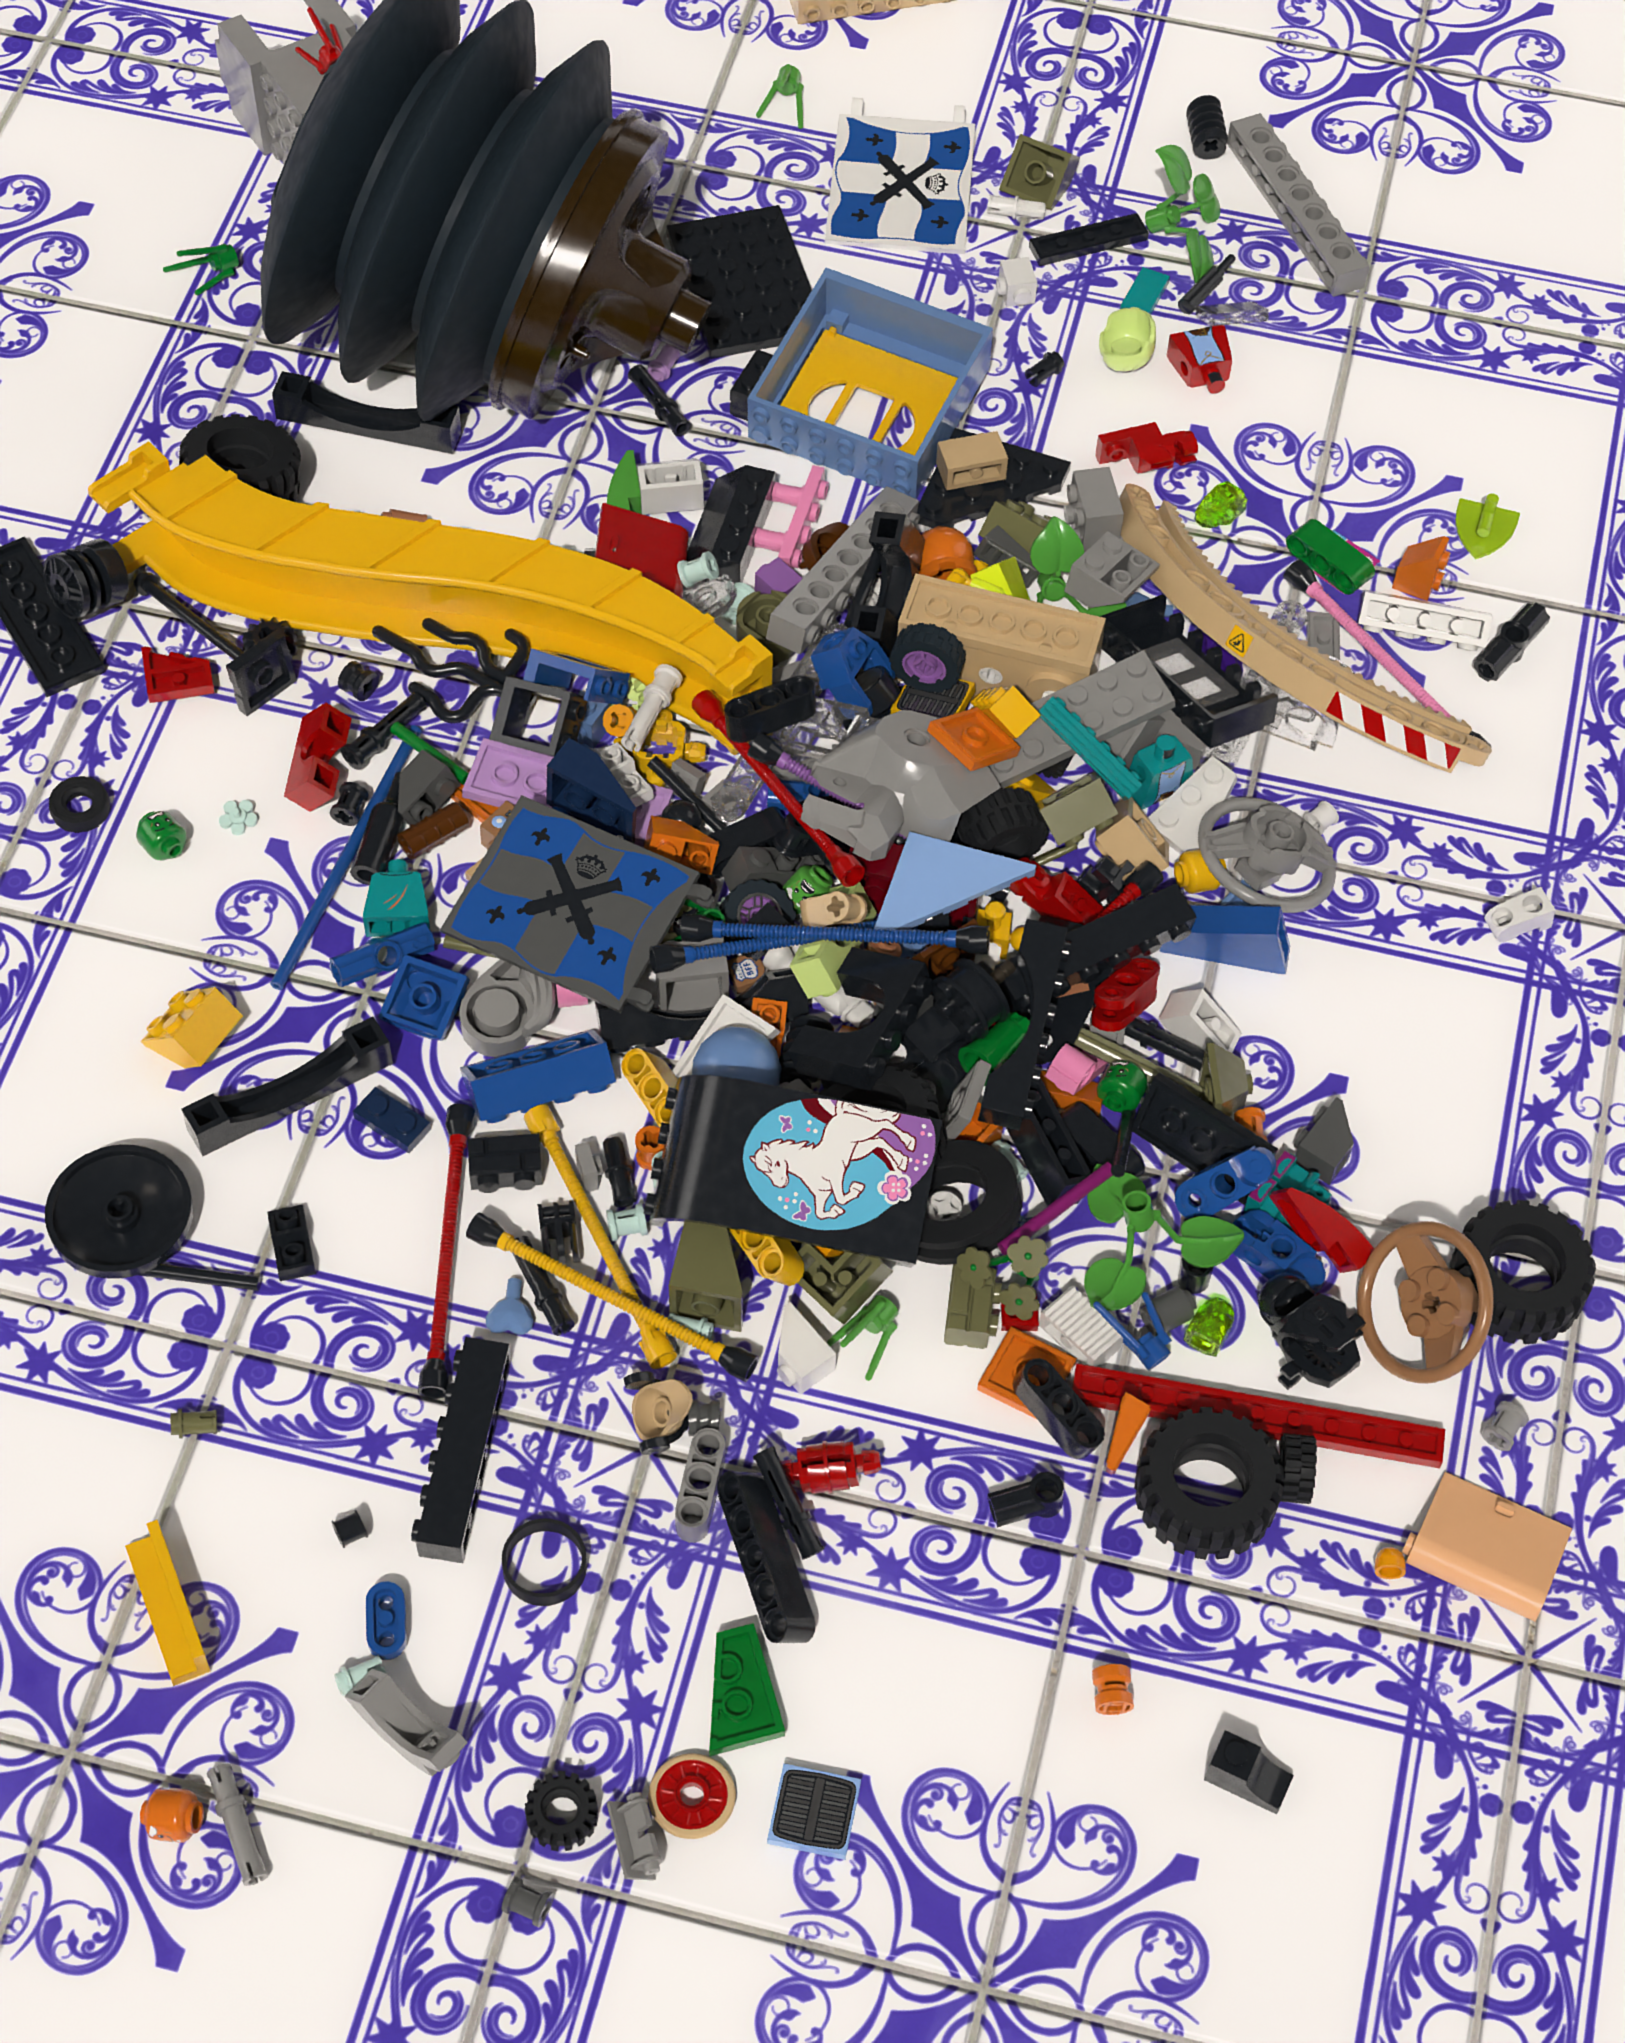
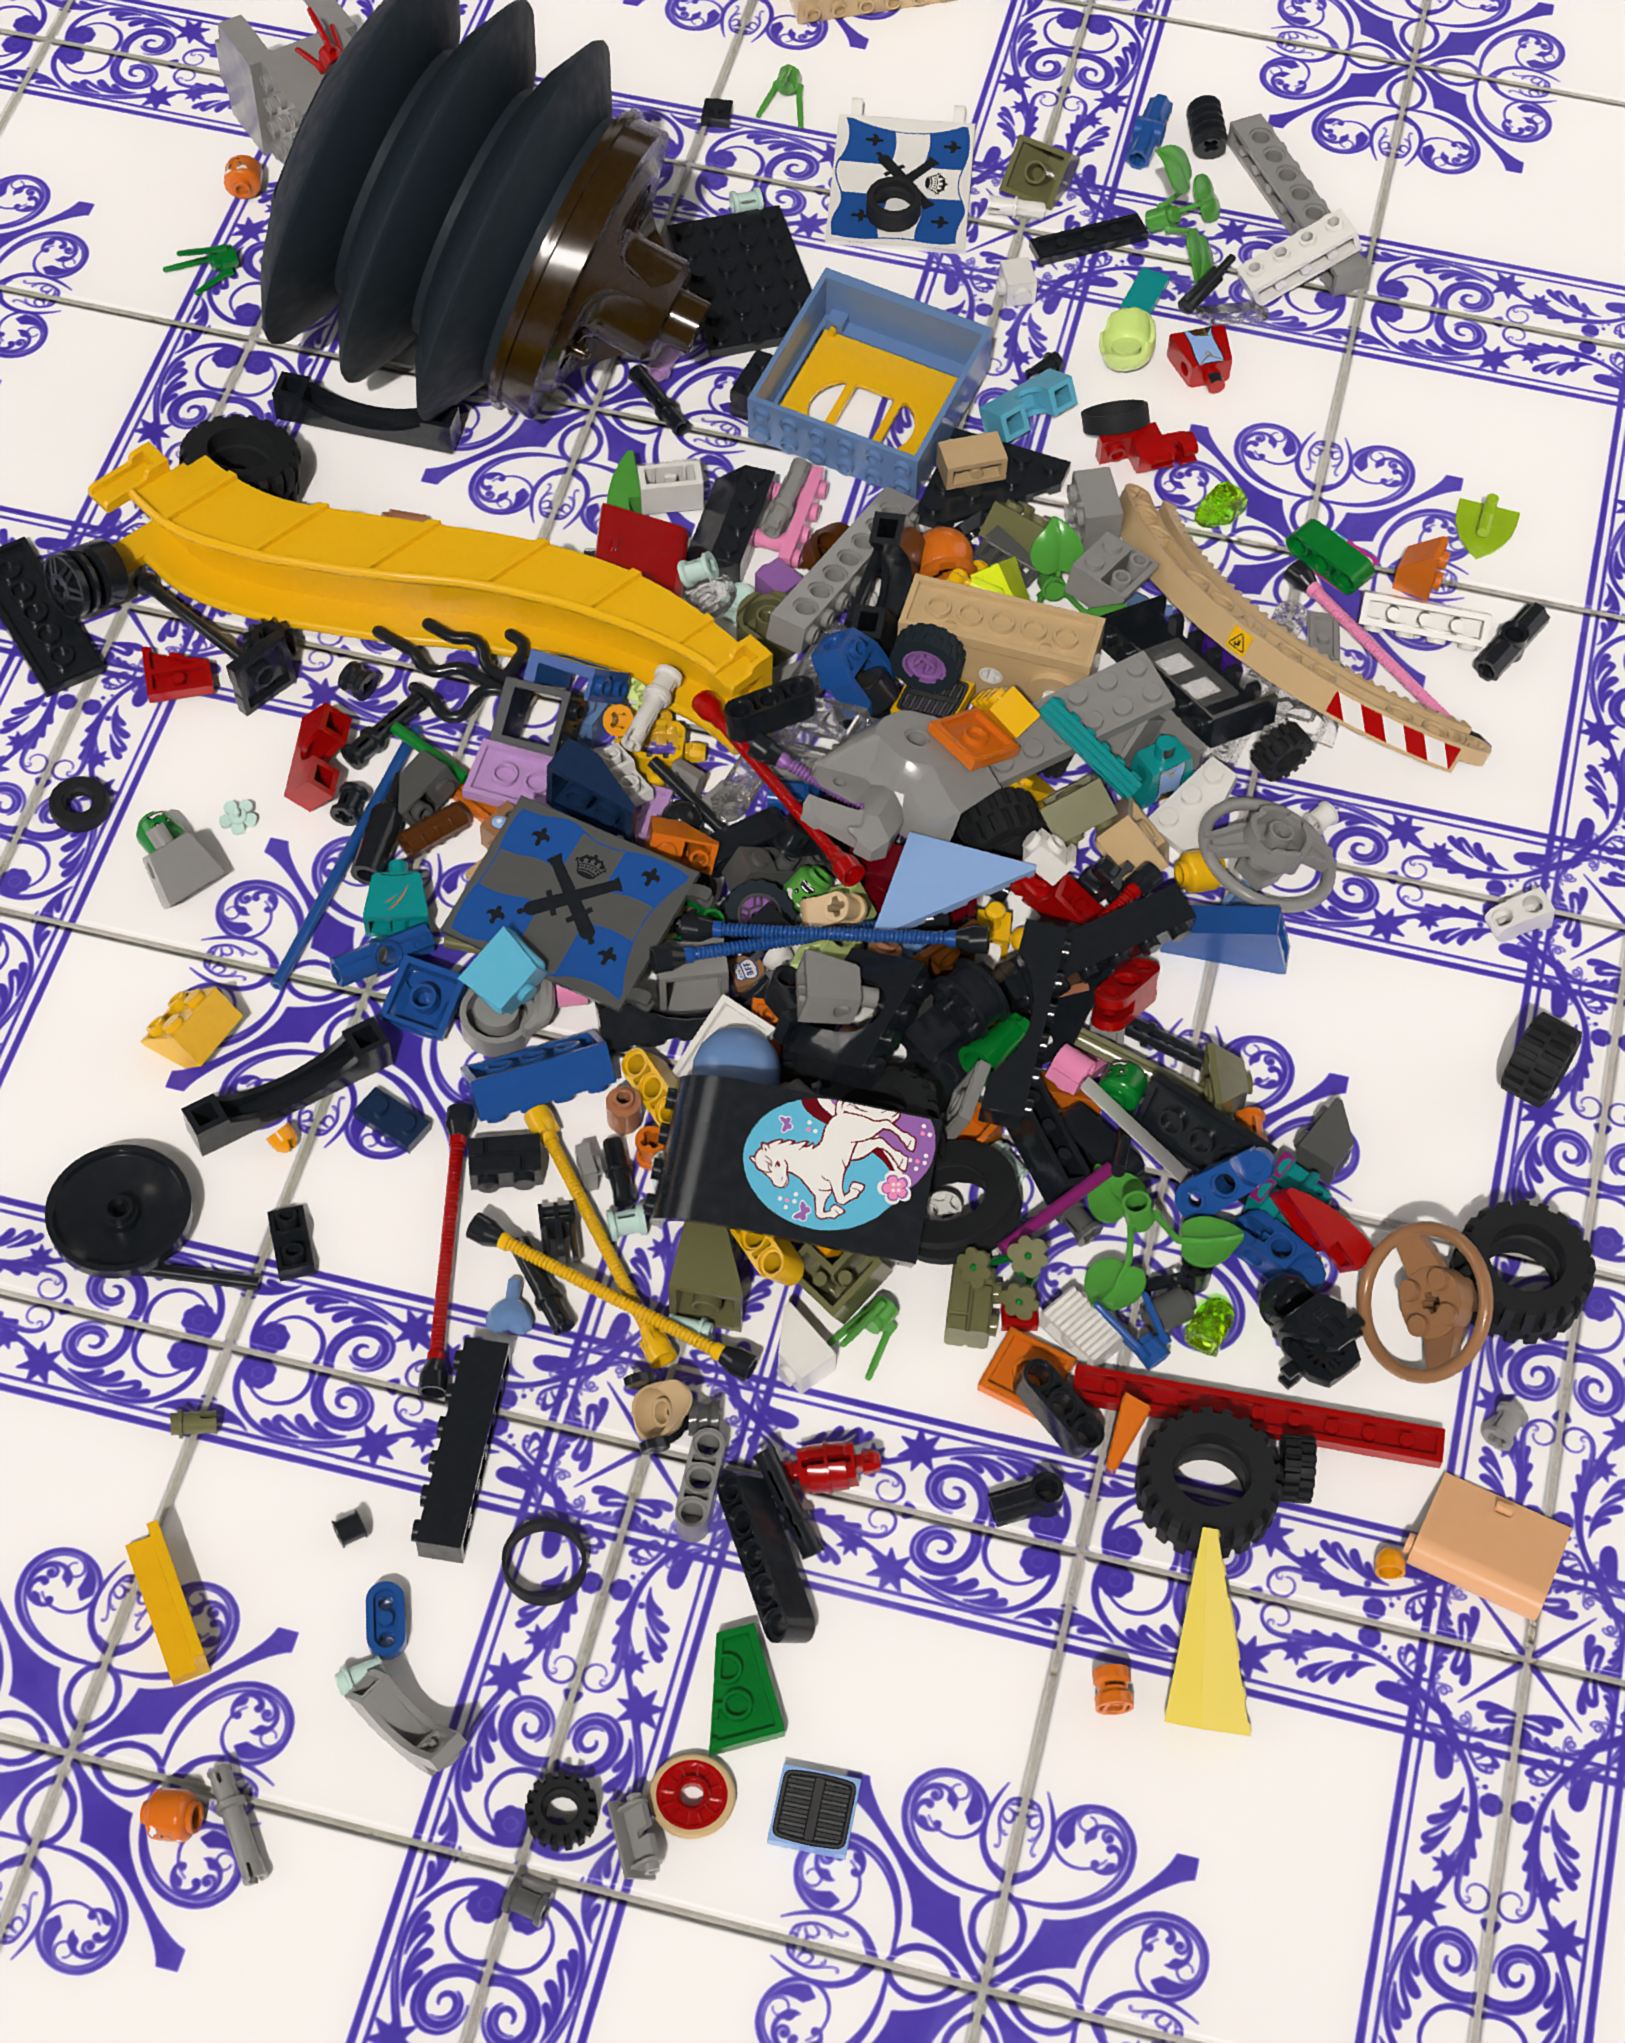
(178, 865): none -> light grey torso
(244, 175): none -> orange head
(283, 1139): none -> light orange hinge
(505, 972): none -> medium azure torso
(624, 1110): none -> nougat brick
(717, 113): none -> black plate
(754, 196): none -> light aqua bush
(782, 505): none -> light grey pin
(782, 1001): none -> black tile
(830, 990): none -> light grey torso
(893, 188): none -> black tyre
(970, 526): none -> black plate
(1043, 394): none -> medium azure arch
(1049, 855): none -> white brick
(1080, 1224): none -> dark grey bush
(1115, 417): none -> black tyre
(1134, 1129): none -> white sticker
(1149, 131): none -> blue piece
(1161, 1282): none -> black piece
(1199, 1020): white slope -> none
(1207, 1674): none -> light yellow wedge
(1248, 1773): black arch -> none
(1281, 751): none -> black tyre
(1299, 257): none -> white brick
(1541, 1059): none -> black tyre

